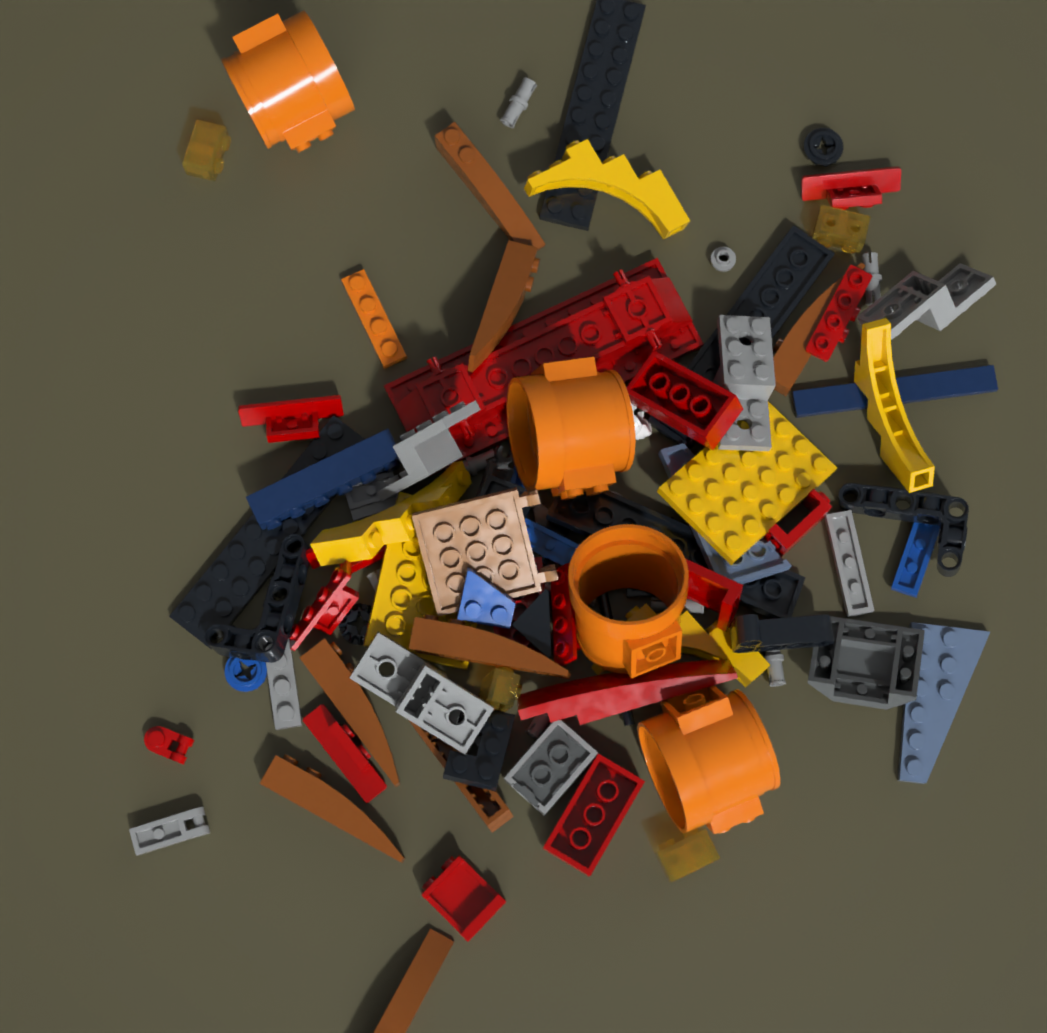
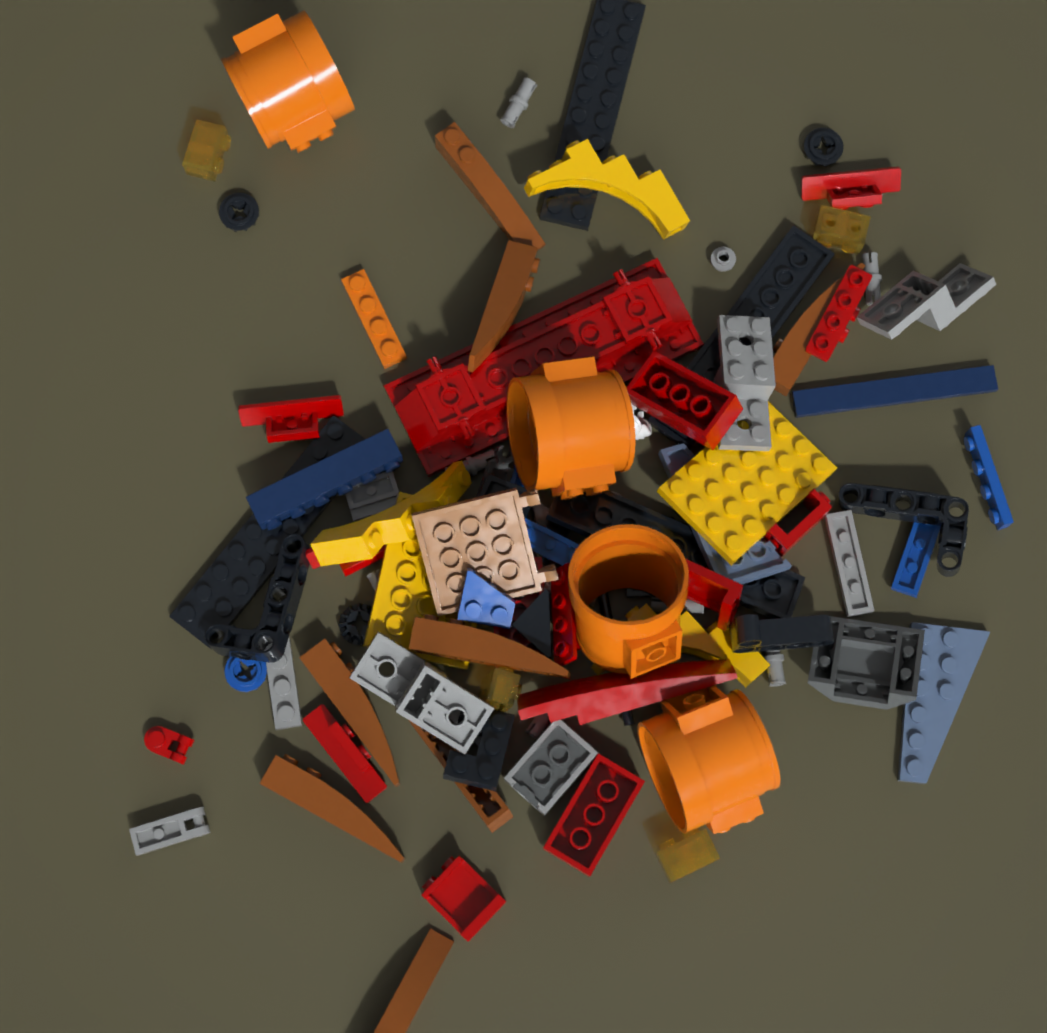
(239, 201): none -> black gear
(329, 607): red bracket -> none
(427, 449): light grey bracket -> none
(885, 410): yellow arch -> none
(991, 487): none -> blue plate

